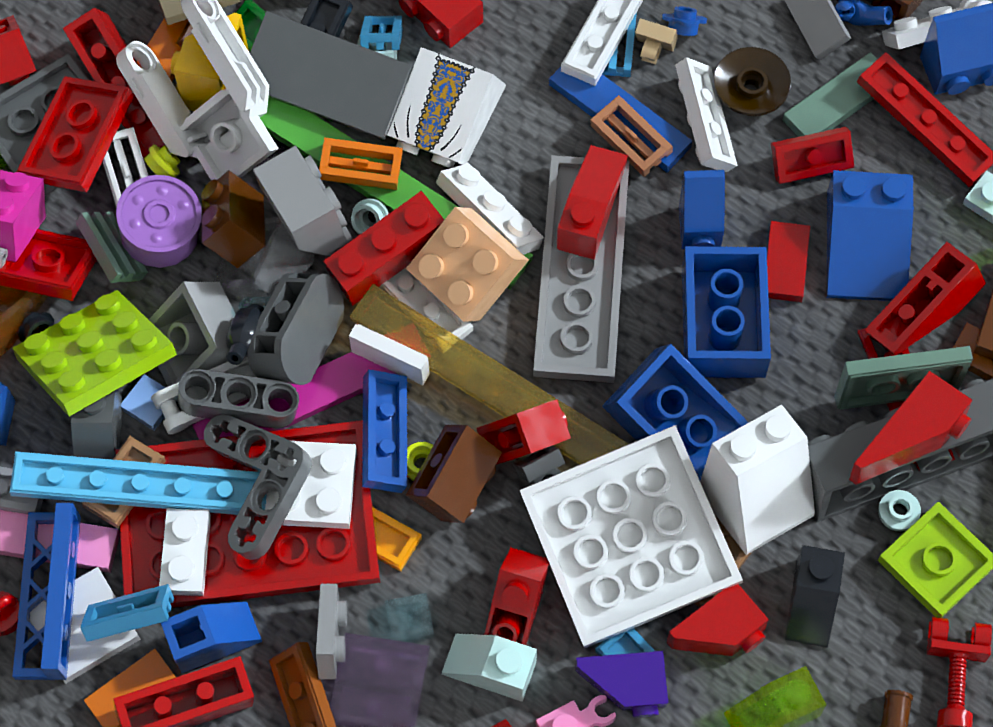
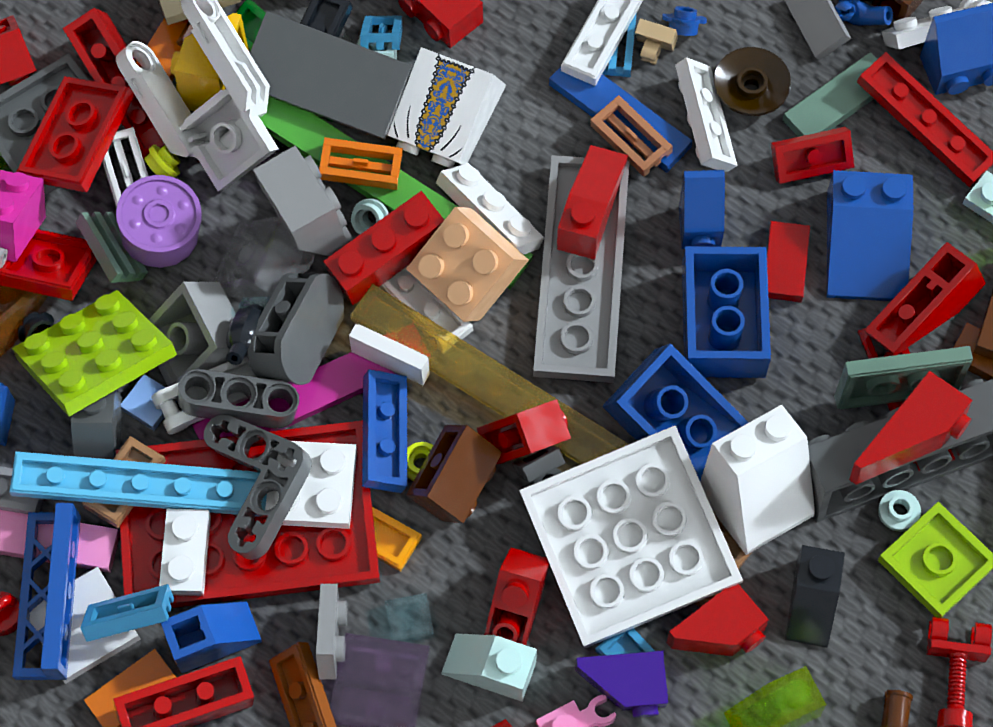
(232, 219): reddish brown brick -> none

